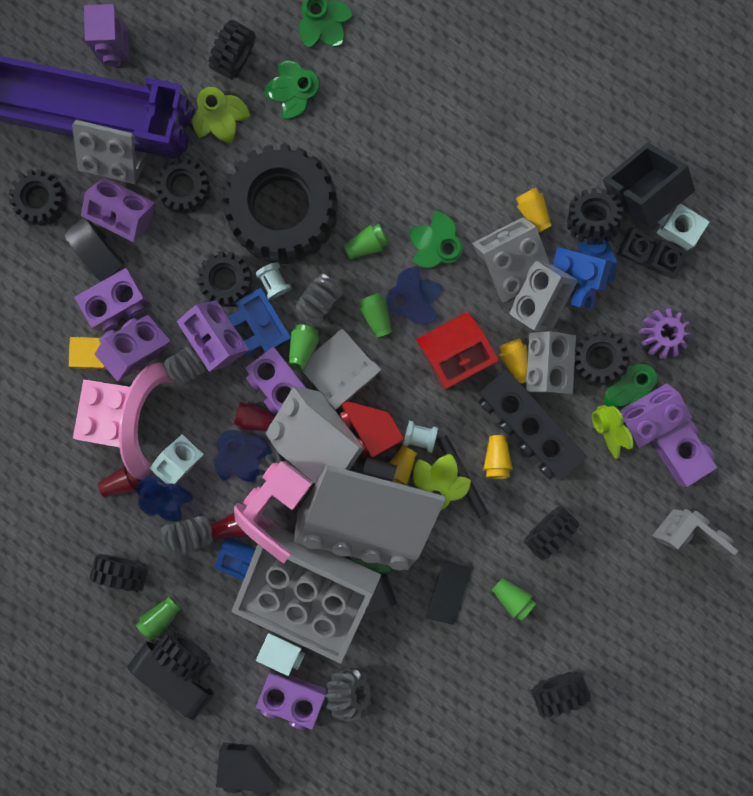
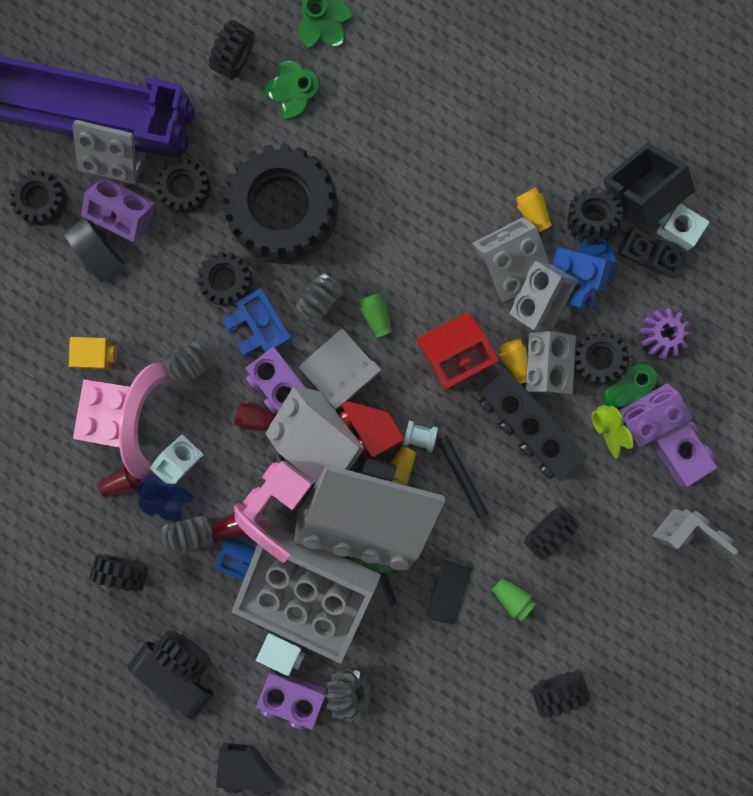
(106, 34): medium lavender brick -> none
(110, 292): medium lavender brick -> none
(131, 346): medium lavender brick -> none
(157, 620): bright green cone -> none
(212, 335): medium lavender brick -> none
(221, 118): lime plate -> none
(243, 459): clear blue plate -> none
(273, 280): light aqua bush -> none
(302, 345): bright green cone -> none
(367, 242): bright green cone -> none
(418, 296): clear blue plate -> none
(432, 239): green plate -> none
(442, 478): lime plate -> none
(498, 458): yellow cone -> none

